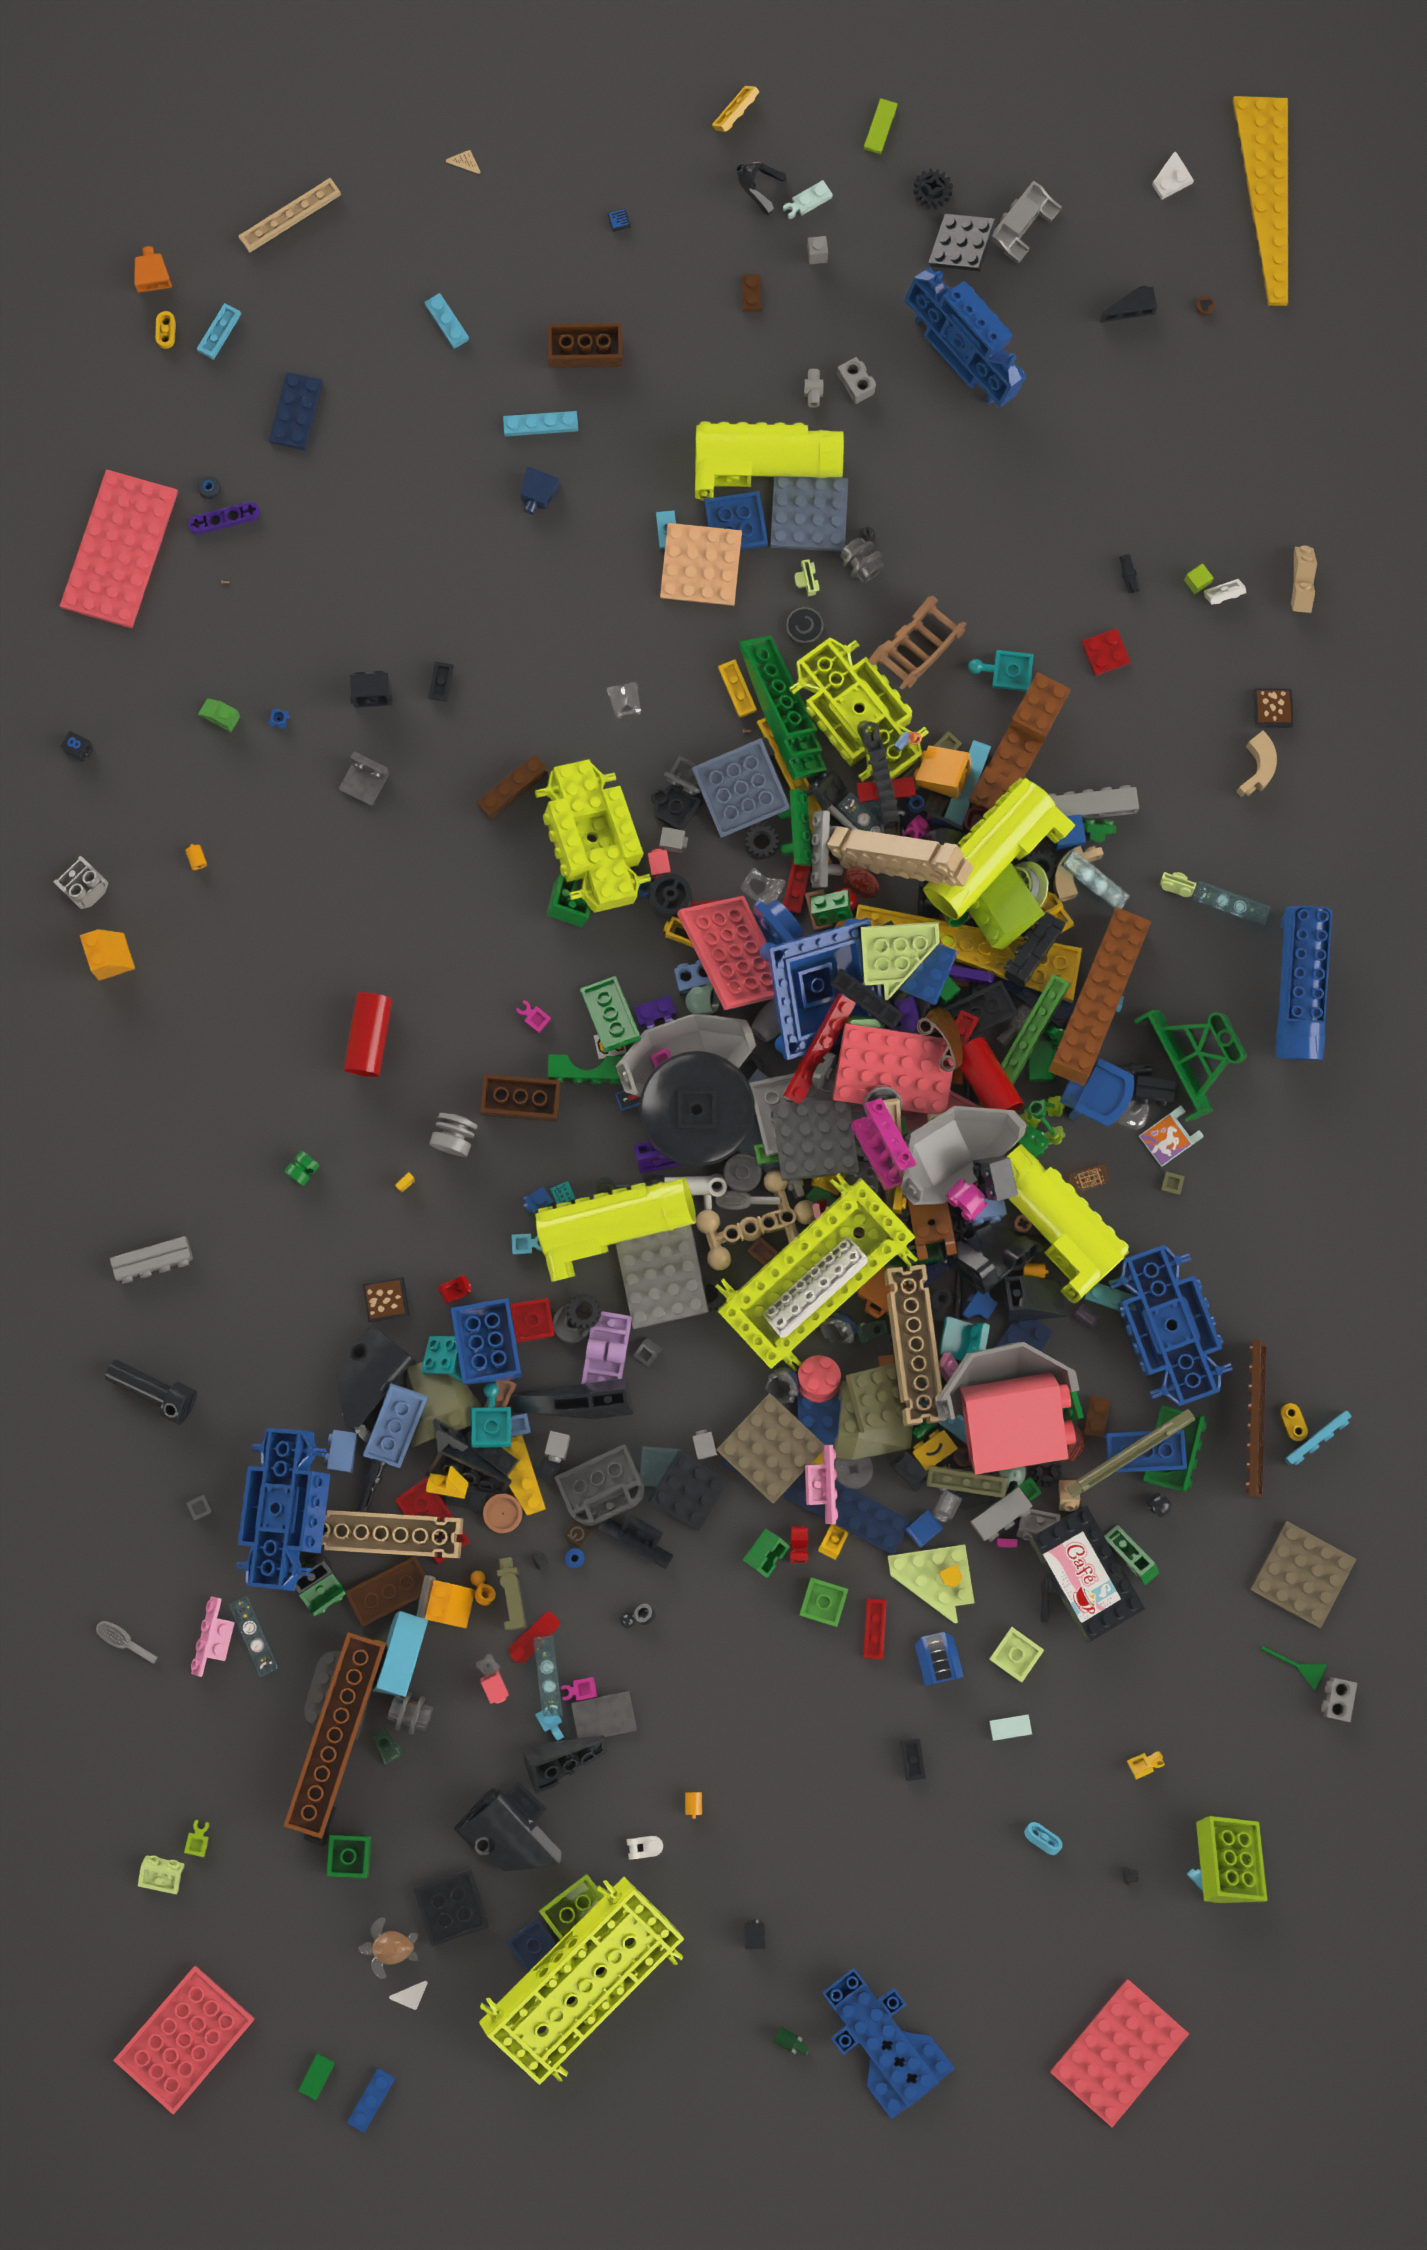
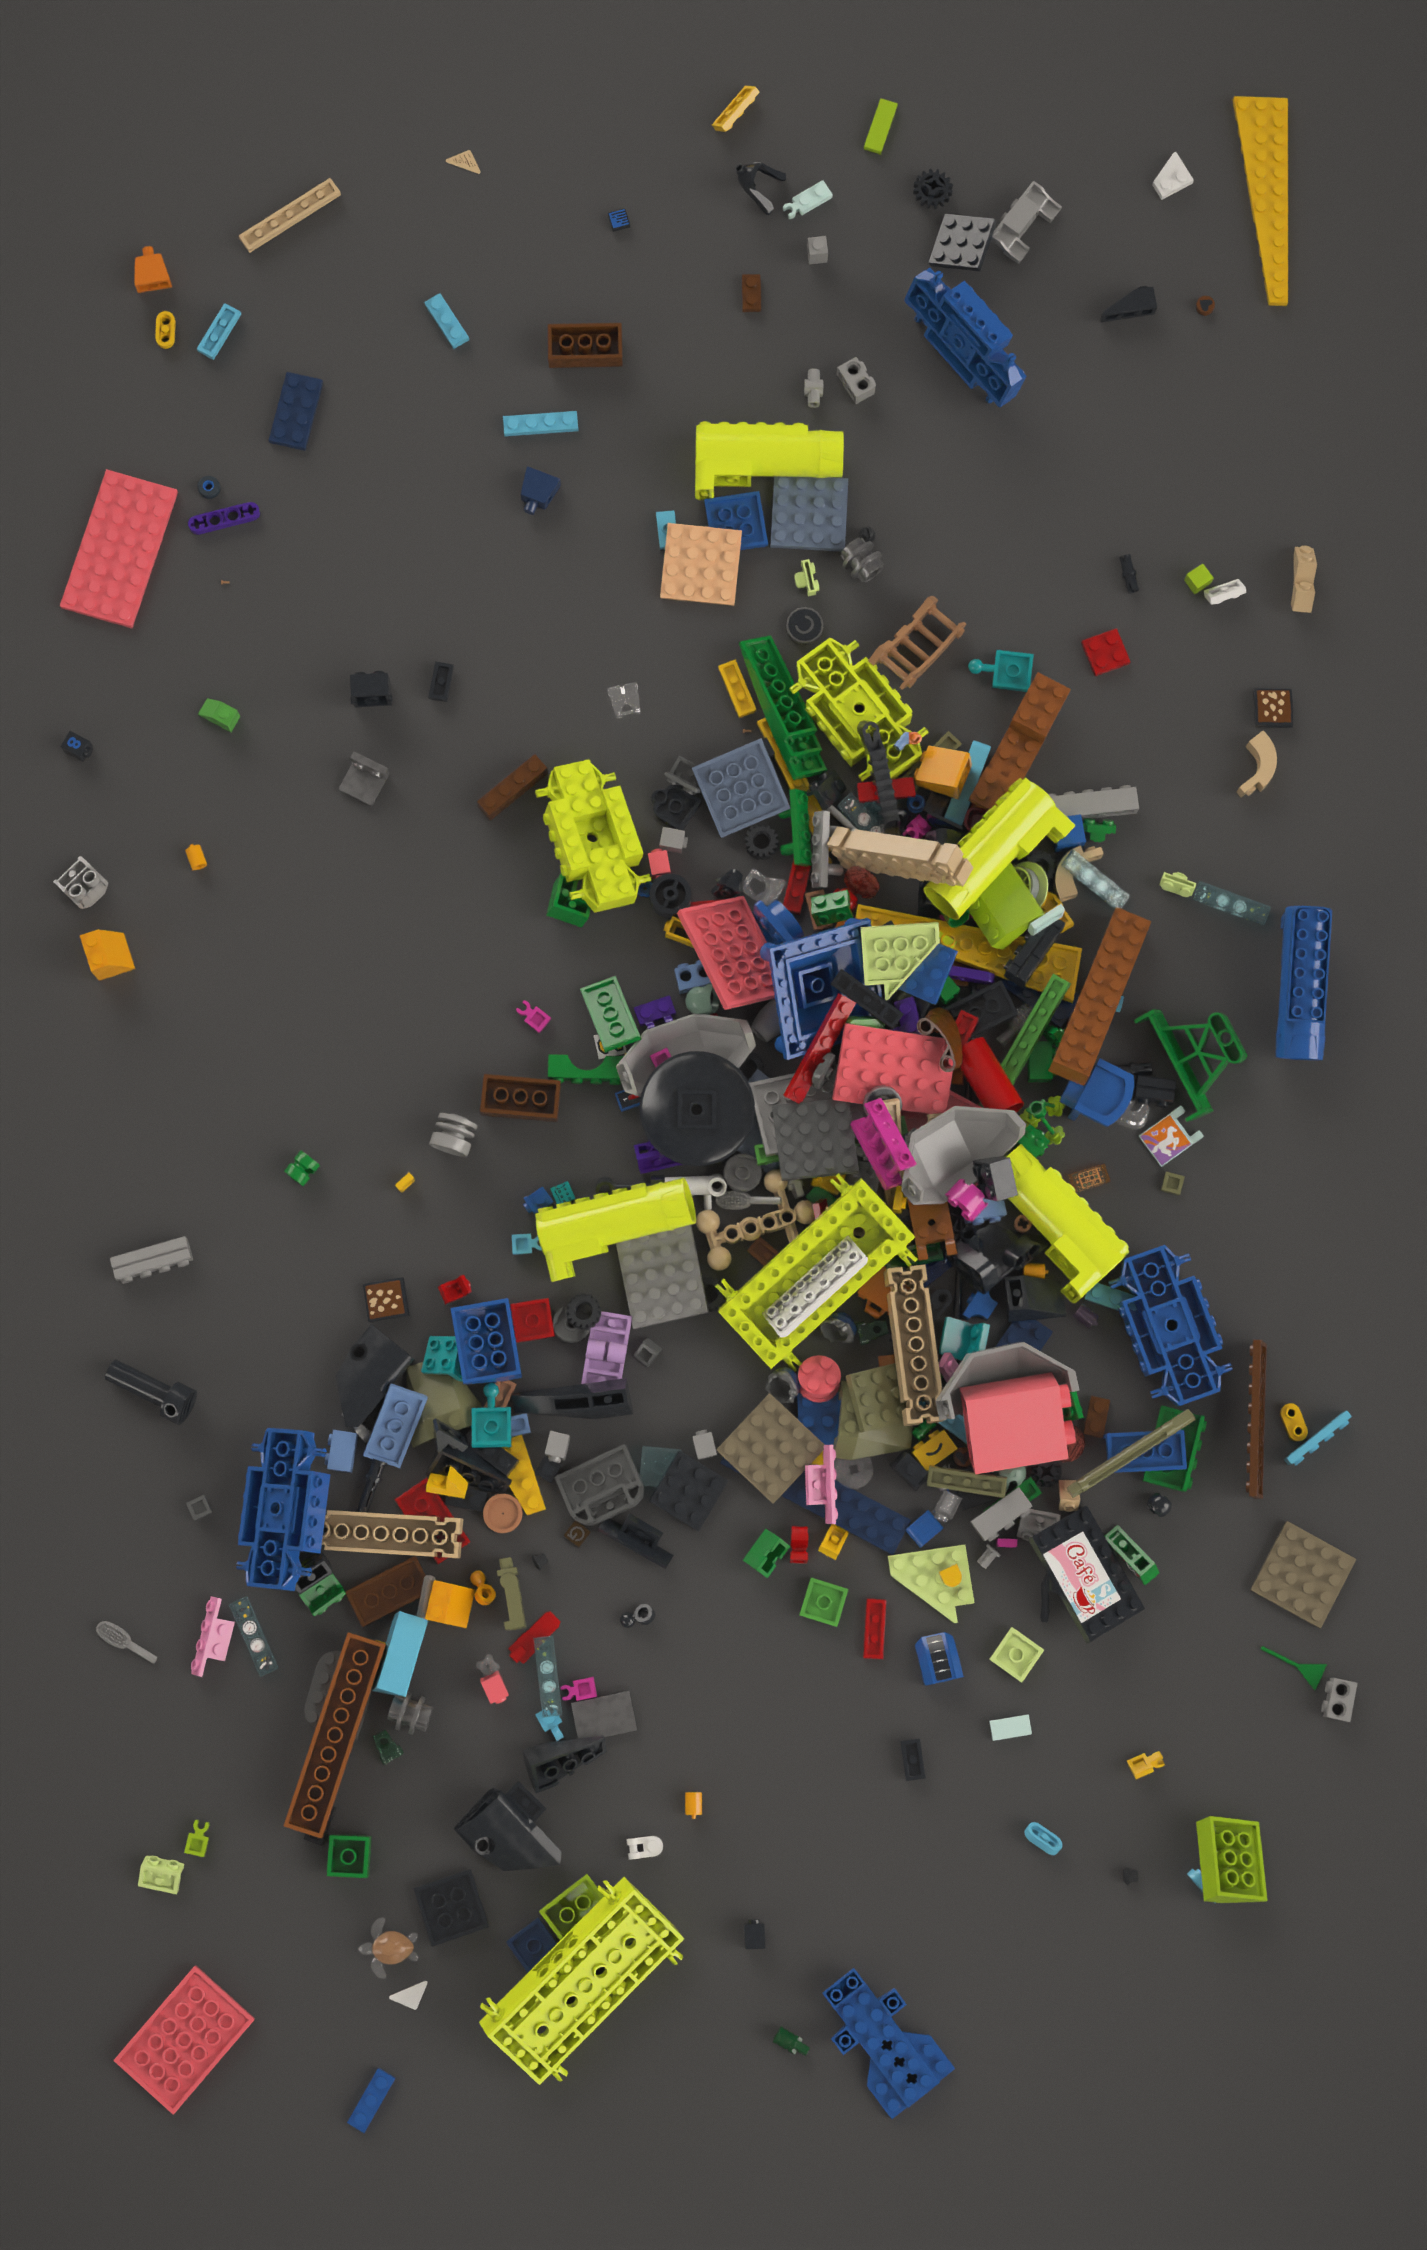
(280, 723): blue plate -> none
(316, 2076): green tile -> none
(368, 1034): red piece -> none
(579, 1563): blue plate -> none
(729, 884): none -> black rock
(988, 1556): none -> light grey piece
(1046, 920): none -> light aqua tile
(1119, 2053): coral plate -> none

